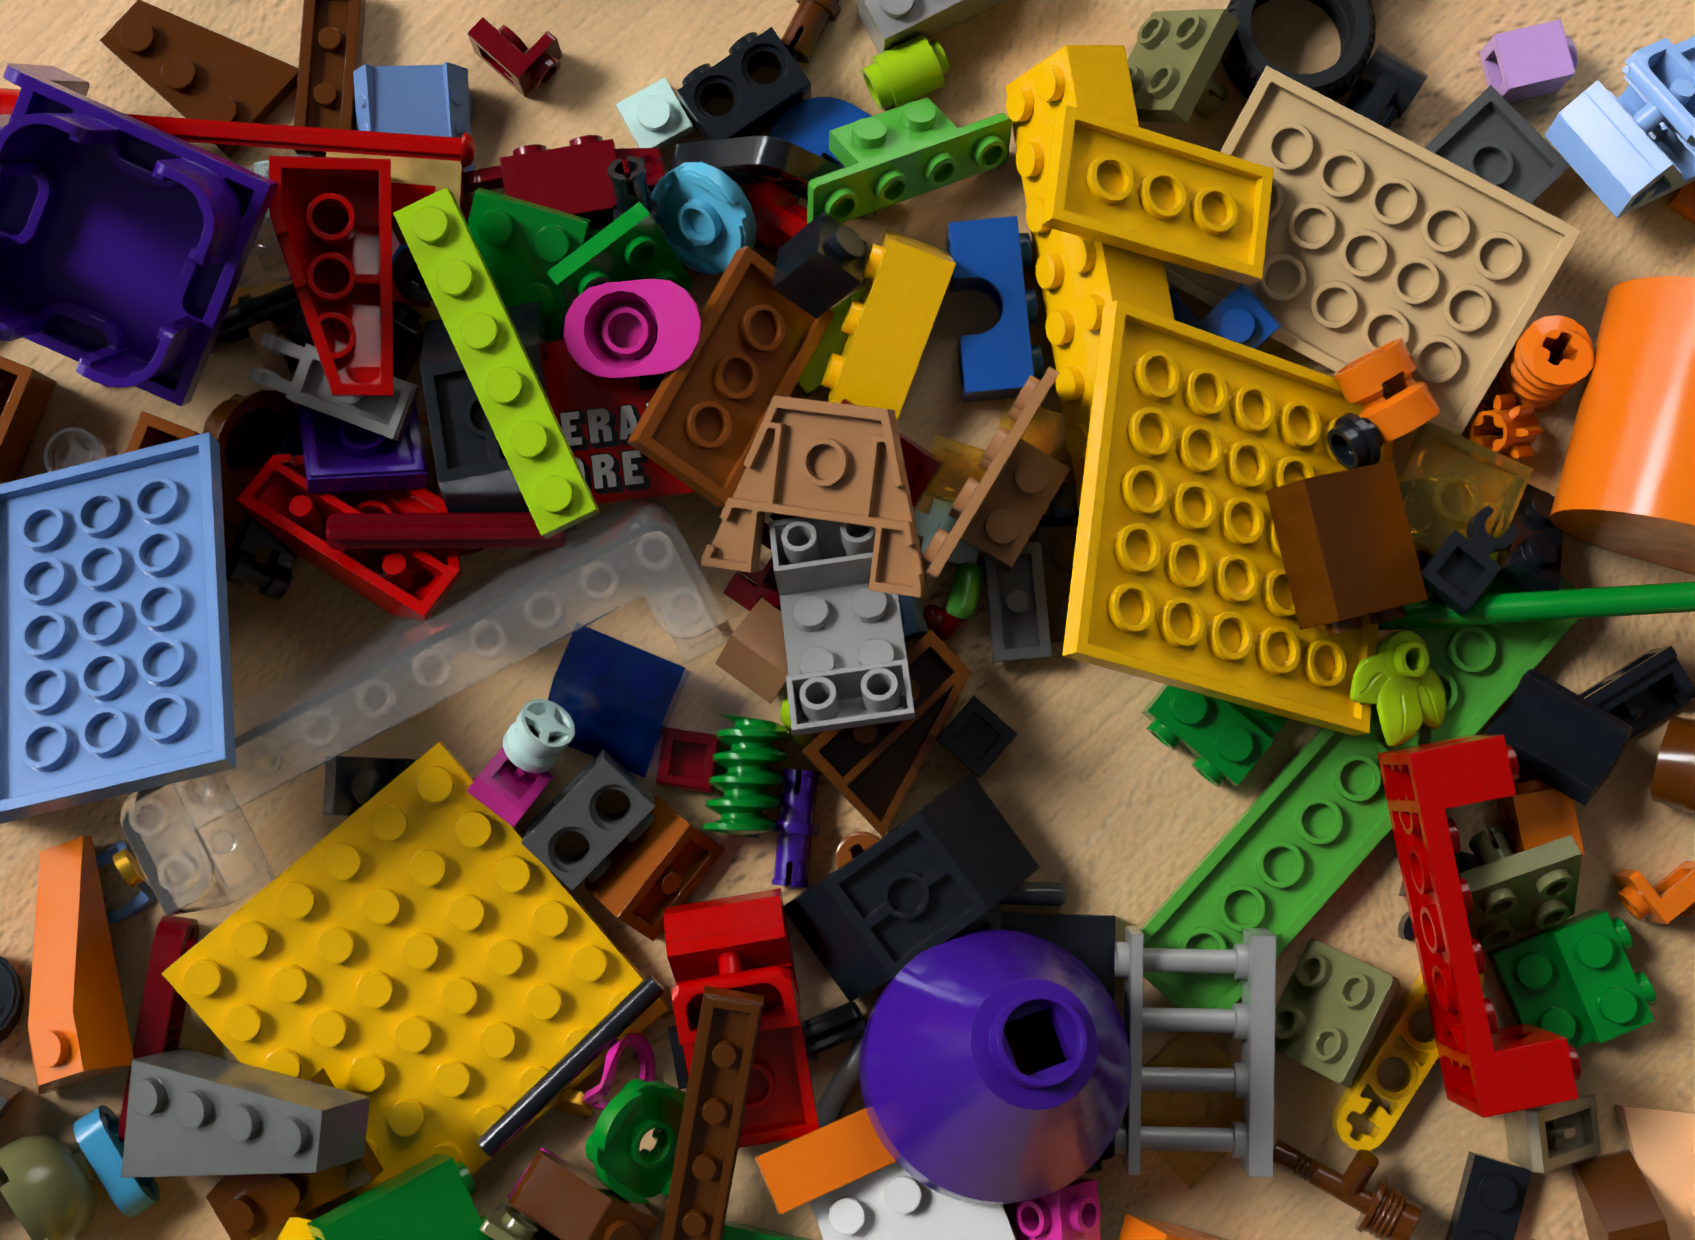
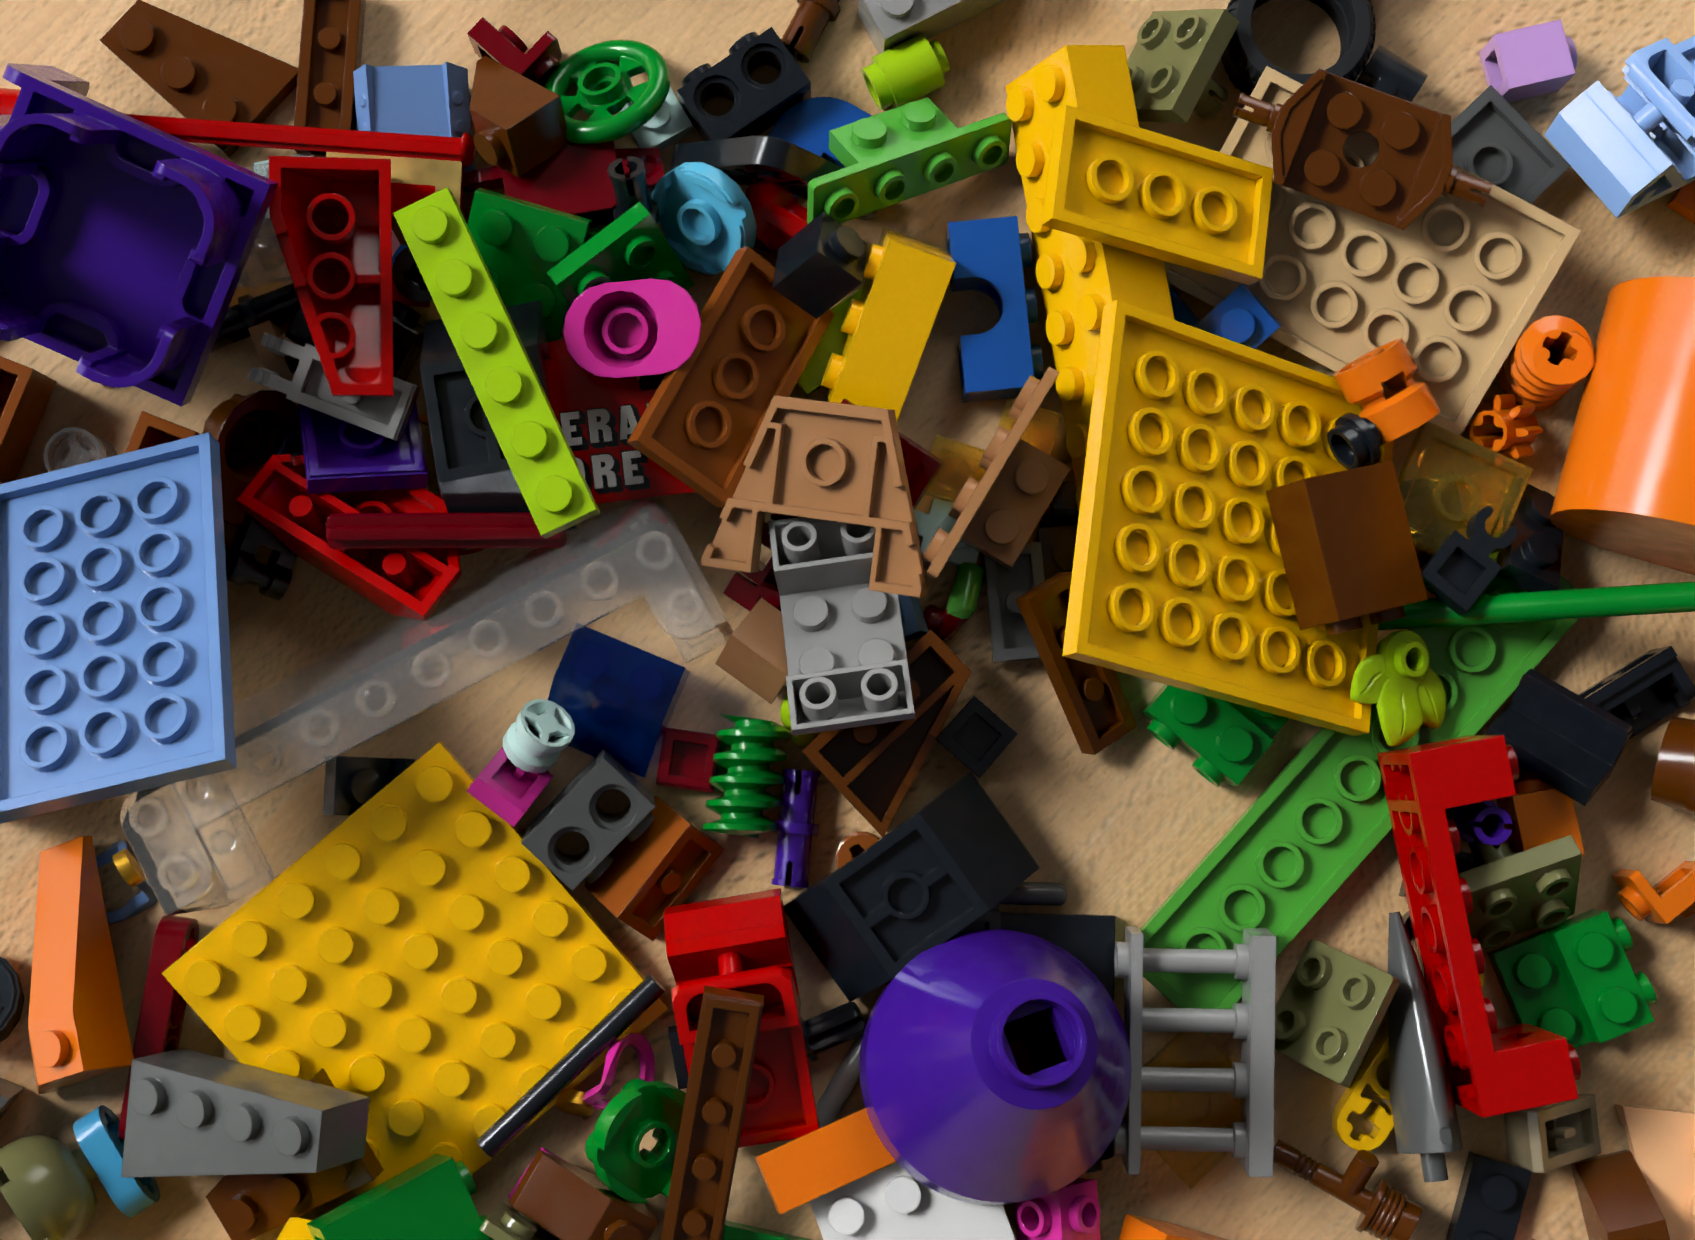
(514, 118): none -> reddish brown slope
(608, 88): none -> green plate
(1085, 691): none -> reddish brown plate
(1412, 141): none -> reddish brown plate
(1418, 1067): none -> dark grey piece
(1481, 822): none -> dark purple pin

